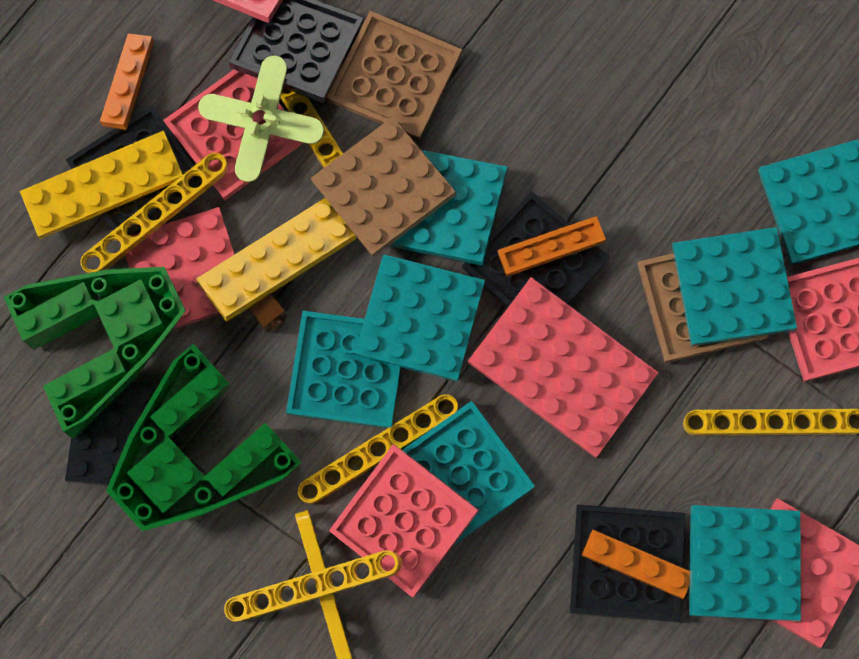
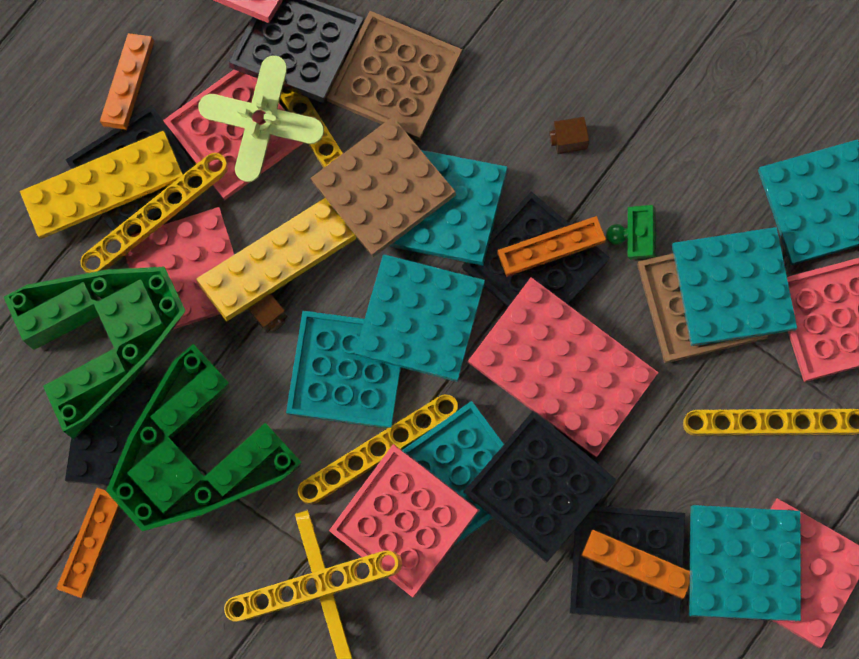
(89, 544): none -> orange plate
(539, 486): none -> black plate
(569, 135): none -> reddish brown brick
(640, 232): none -> green plate

